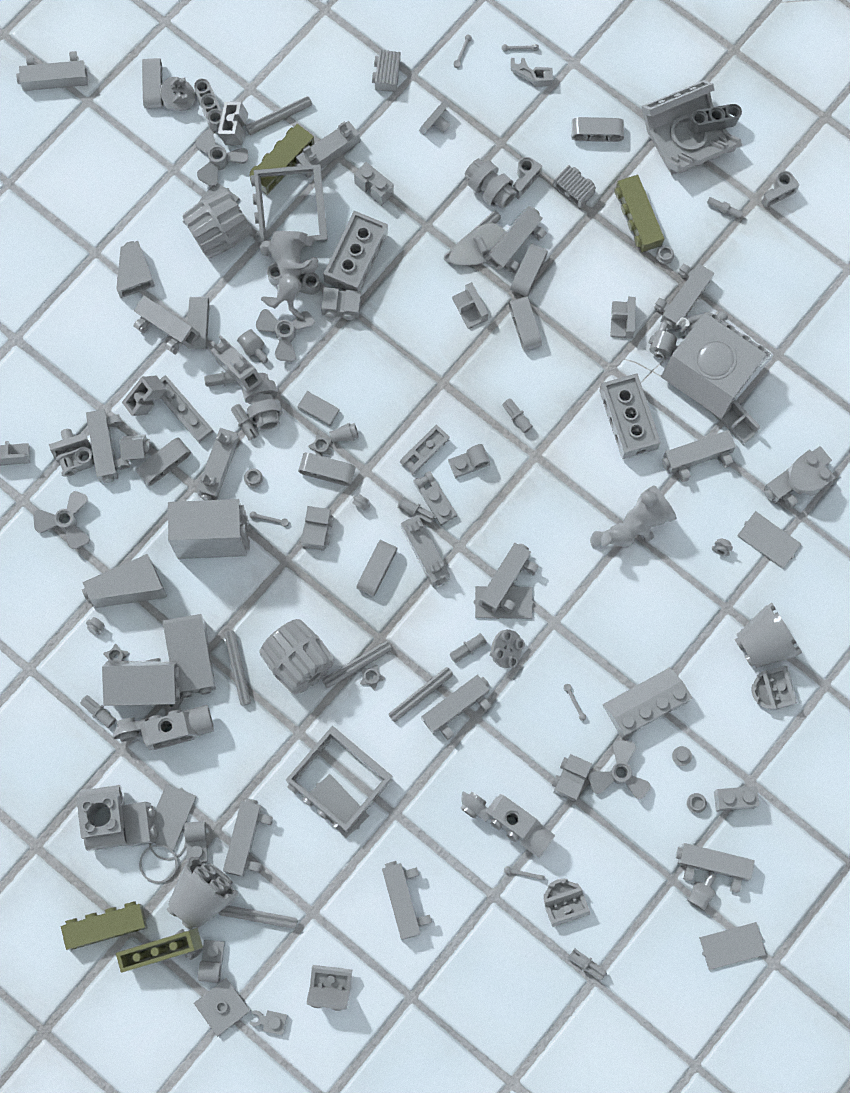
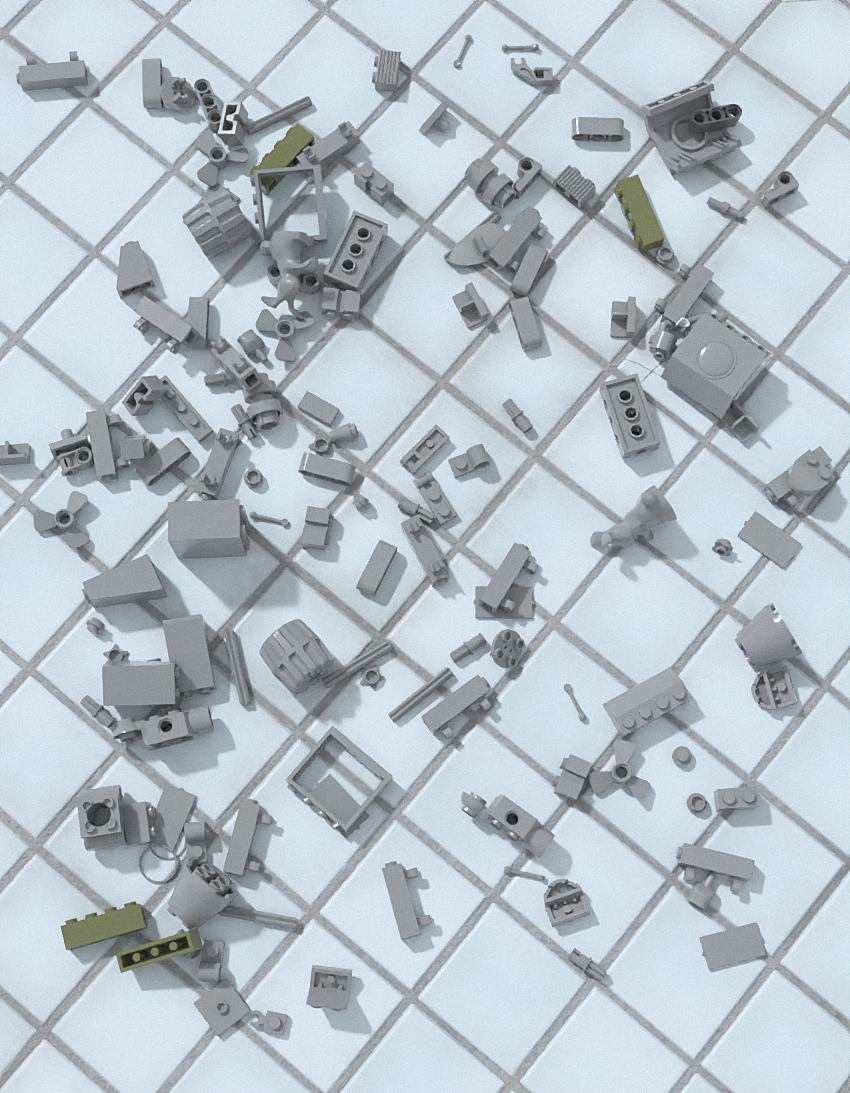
(698, 452): light grey brick -> none

